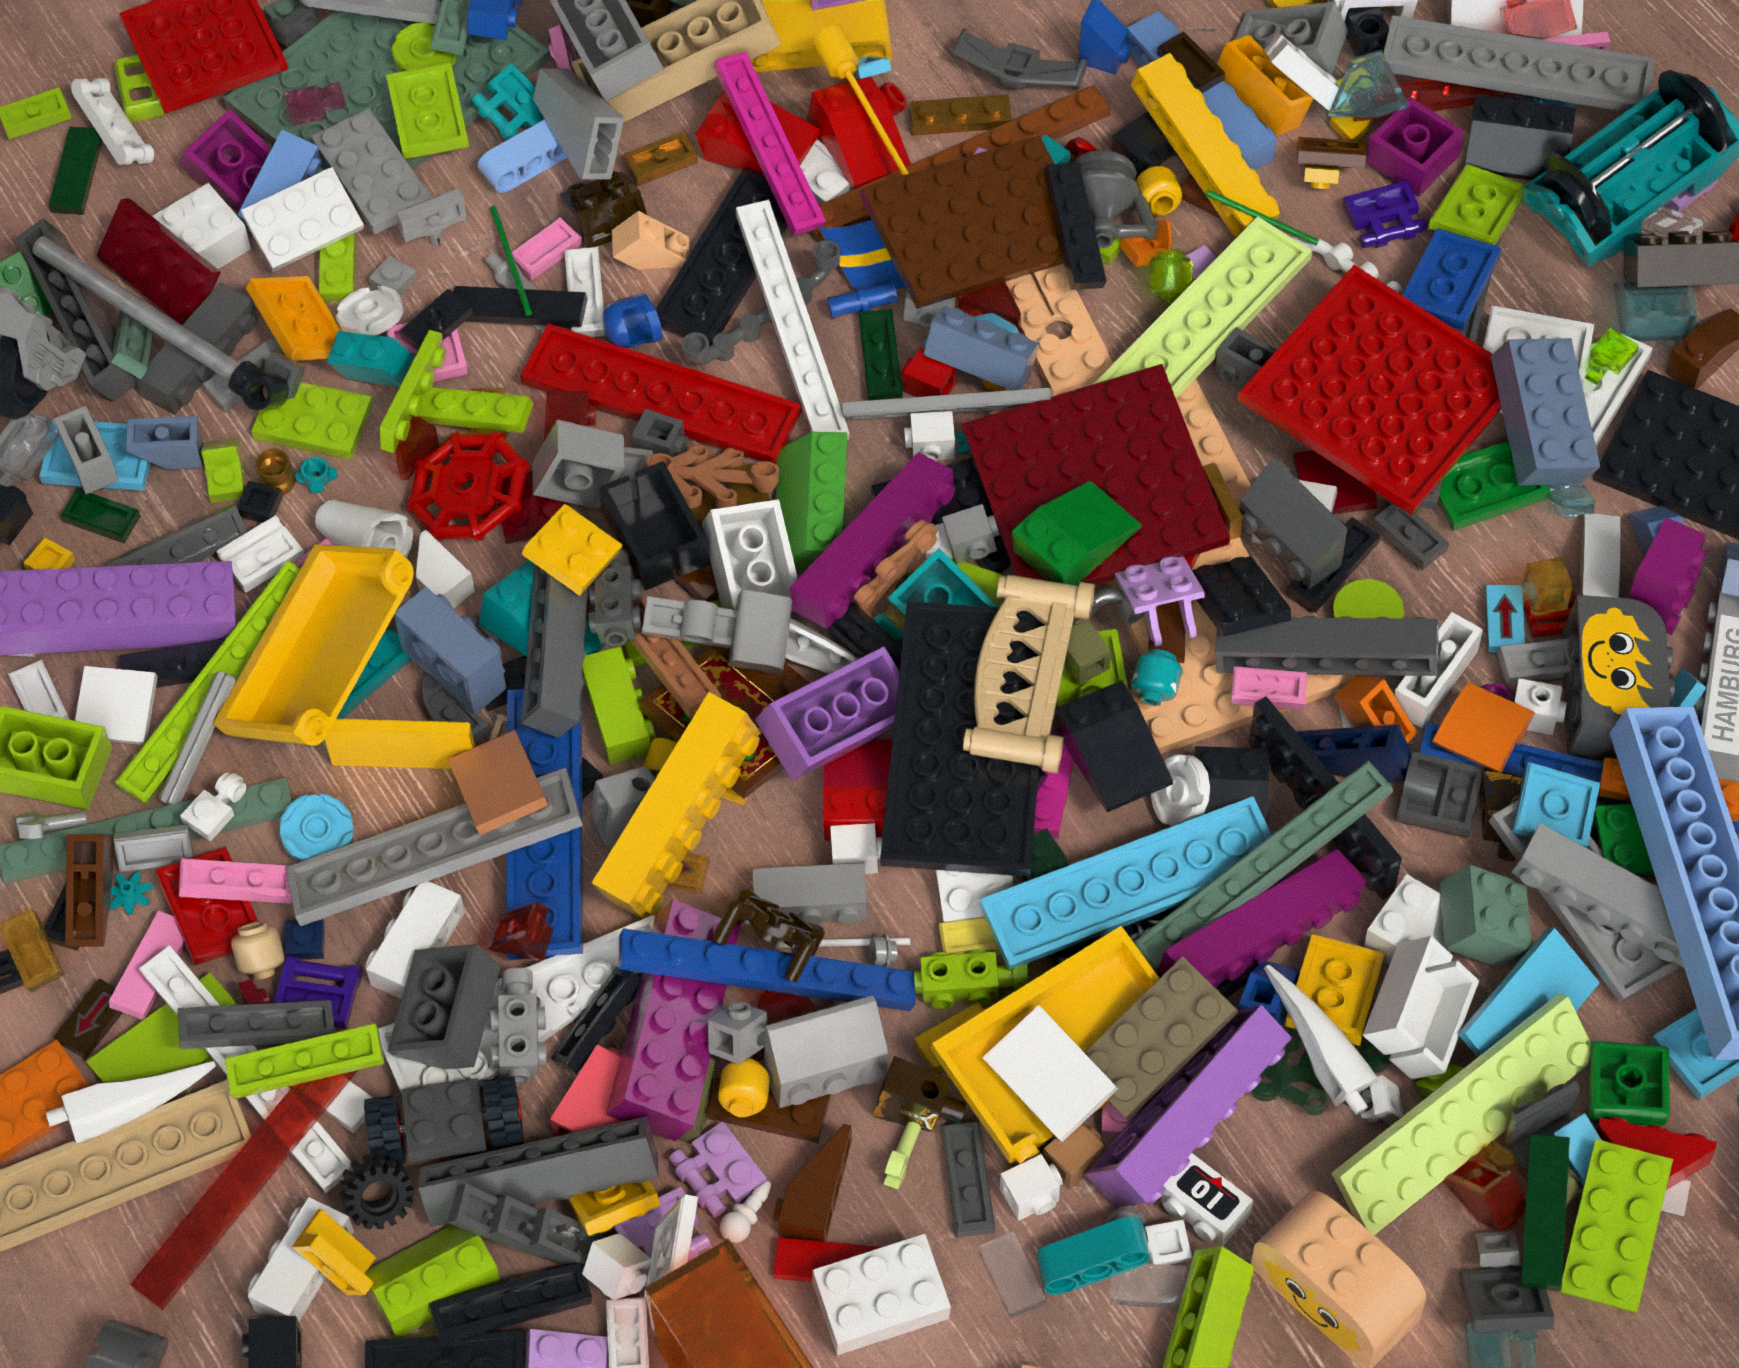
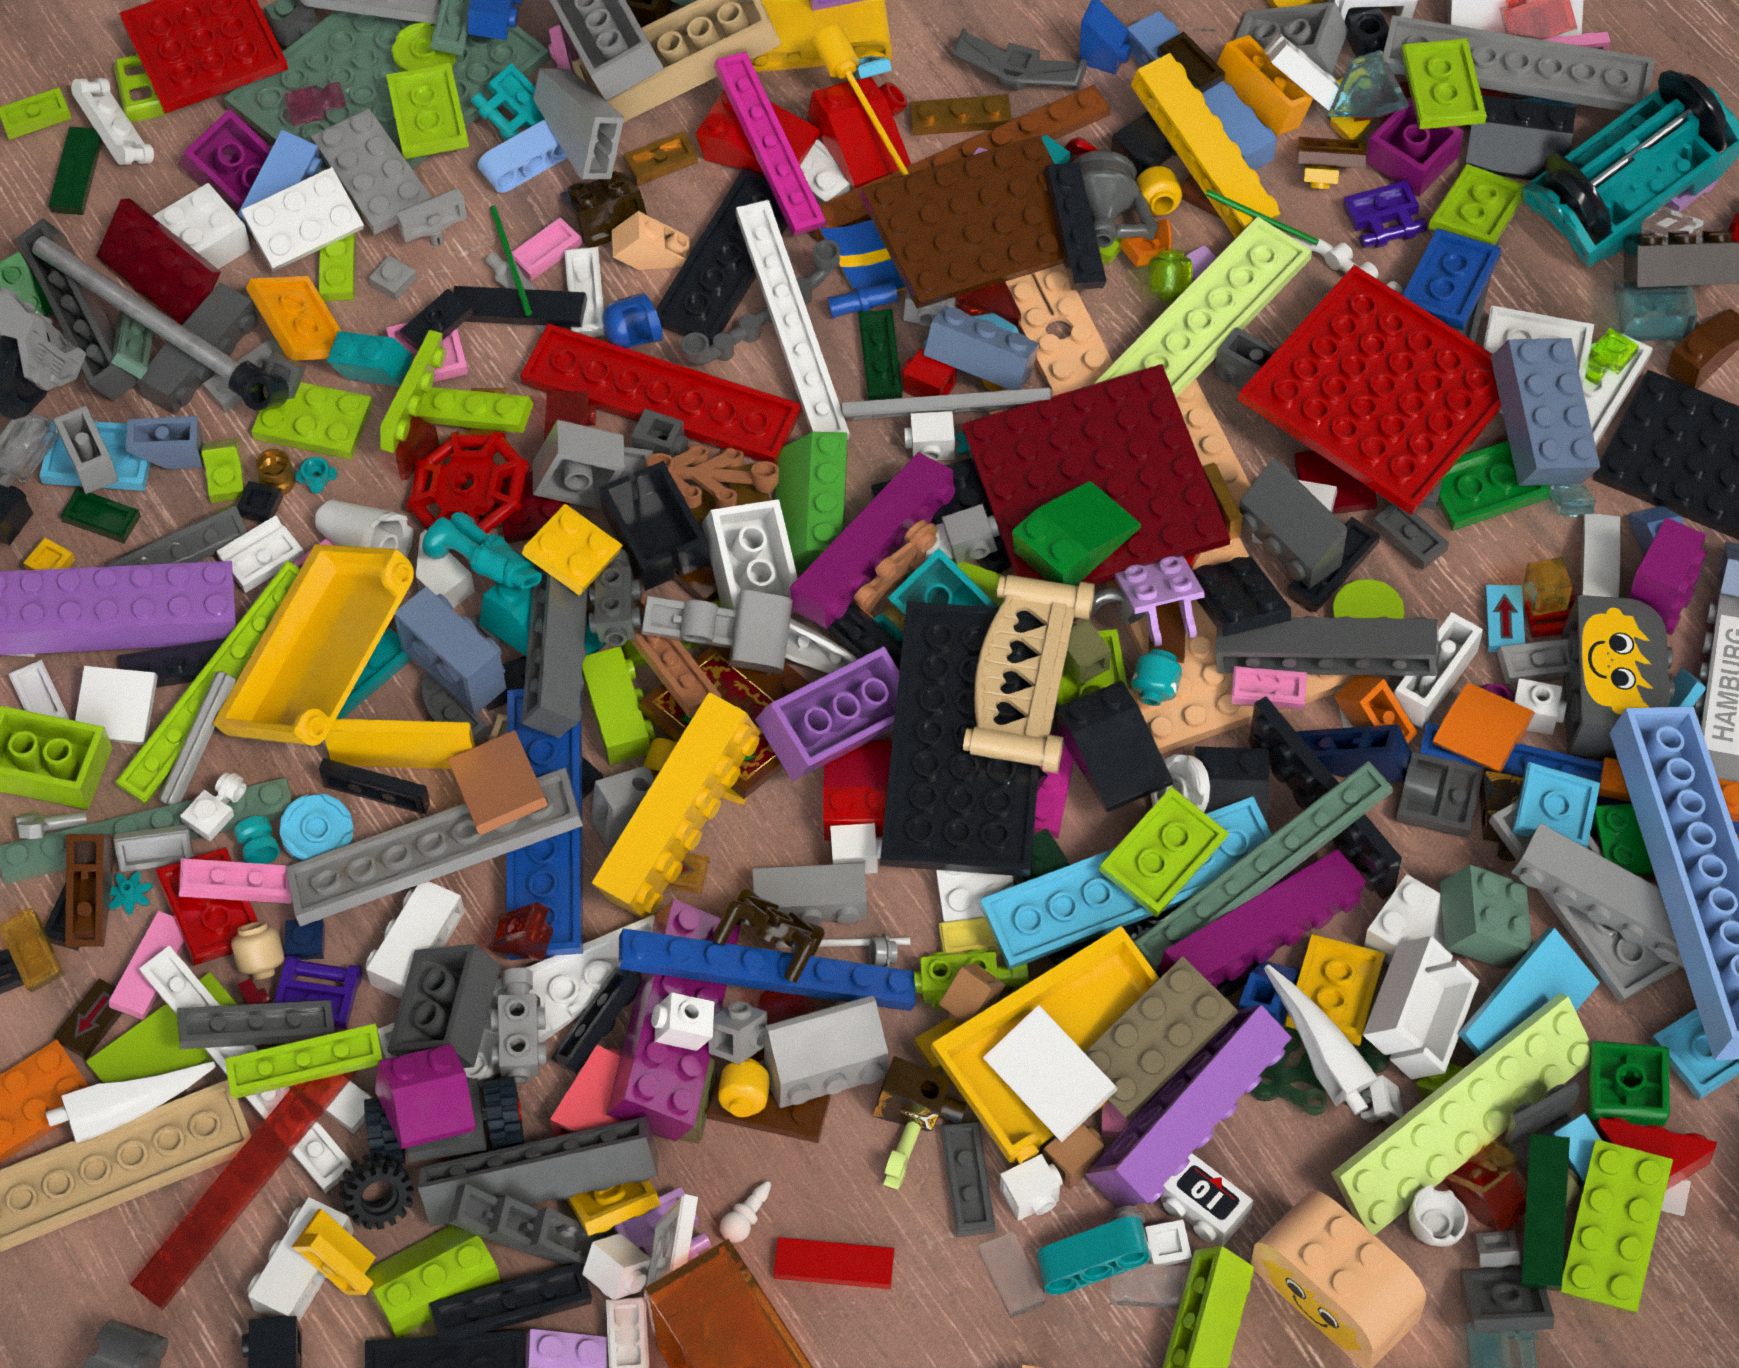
(256, 839): none -> teal wheel
(370, 311): white tile -> none
(374, 786): none -> black tile
(425, 1096): none -> magenta slope
(487, 554): none -> teal piece
(683, 1021): none -> white brick
(728, 1163): lavender plate -> none
(813, 1193): reddish brown slope -> none
(881, 1294): white brick -> none
(971, 993): none -> medium nougat brick
(1163, 851): none -> lime plate
(1437, 1217): none -> white hair
(1443, 83): none -> lime tile

